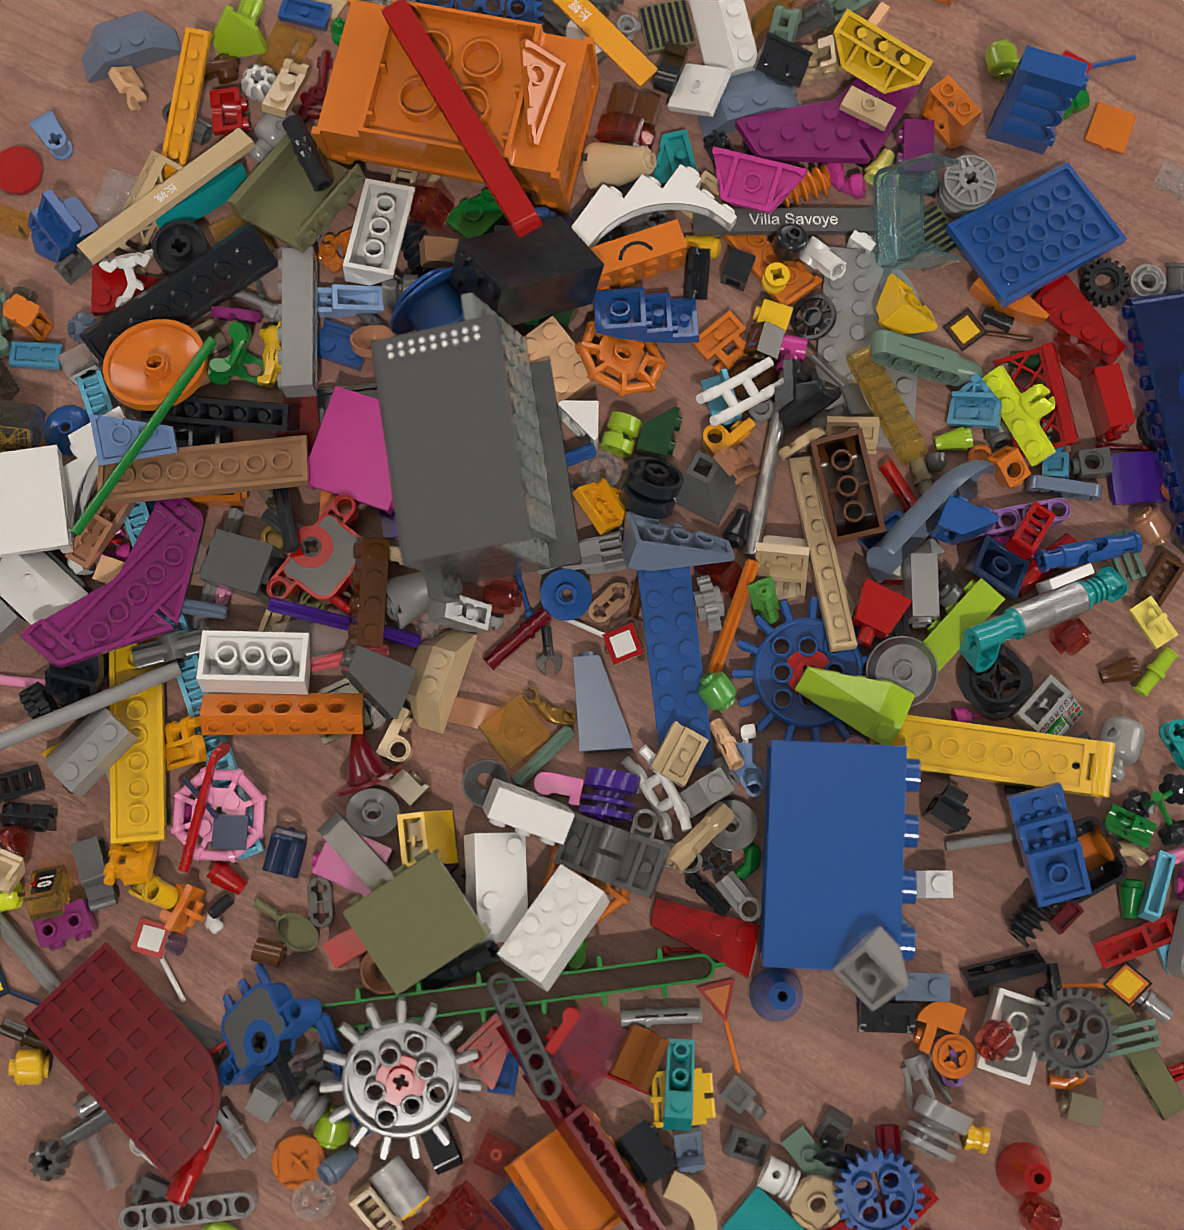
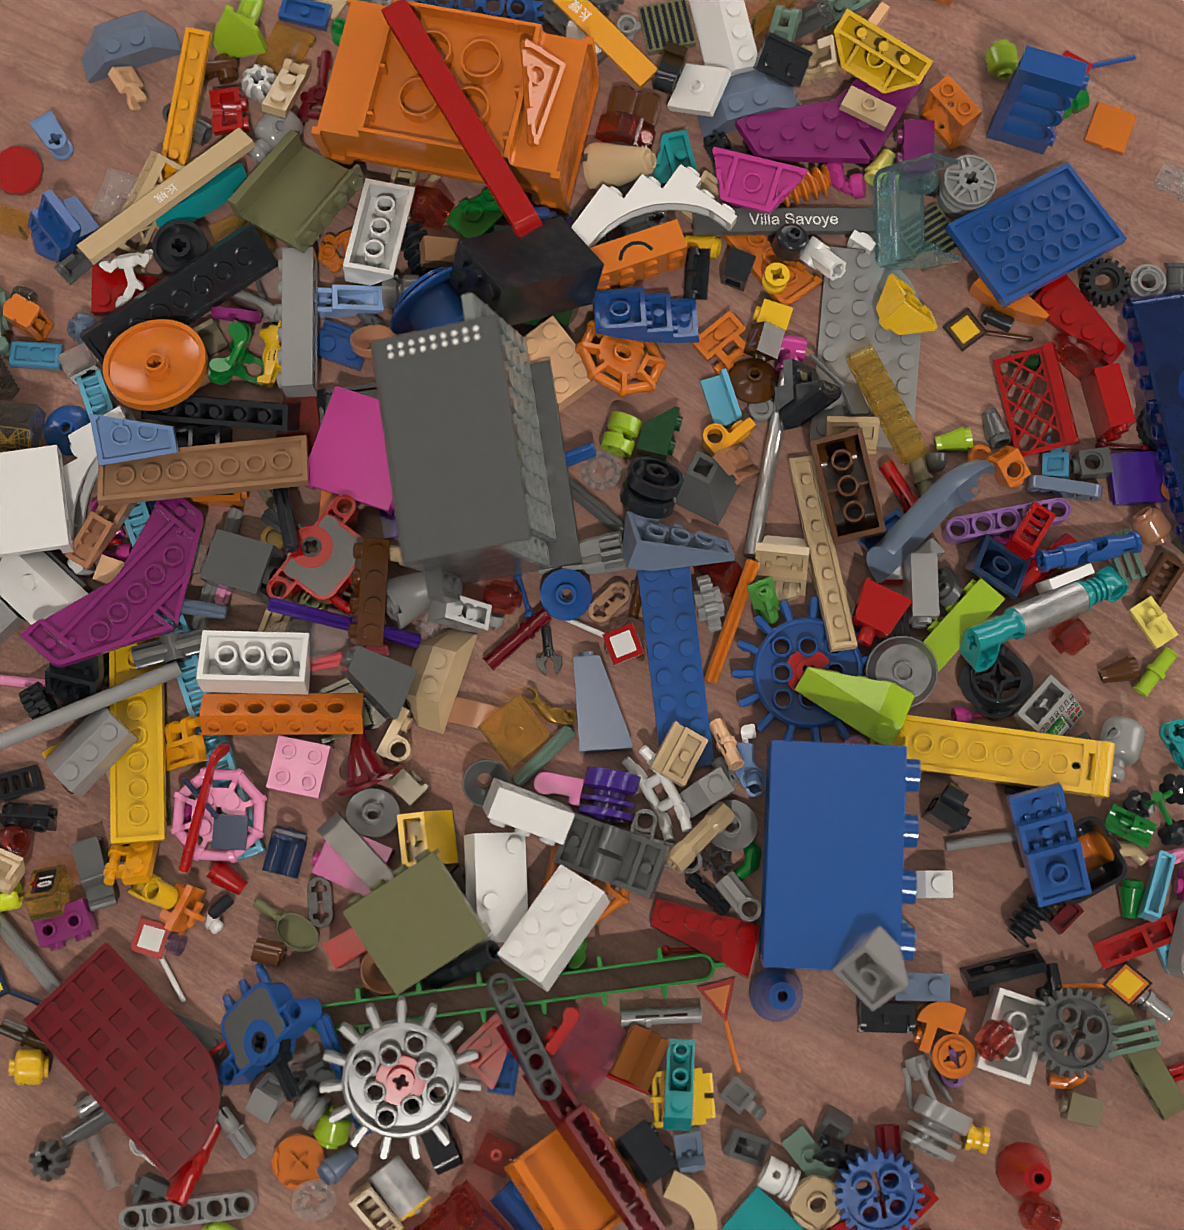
(144, 436): green piece -> none
(300, 767): none -> bright pink brick
(307, 152): black axle -> none
(581, 419): white slope -> none
(601, 505): light orange slope -> none
(717, 691): bright green head -> none
(737, 529): black cone -> none
(744, 378): white piece -> none
(801, 443): tan tile -> none
(813, 317): black wheel -> none
(922, 359): sand green piece -> none
(961, 521): blue slope -> none
(975, 406): dark azure slope -> none
(1023, 414): neon yellow plate -> none

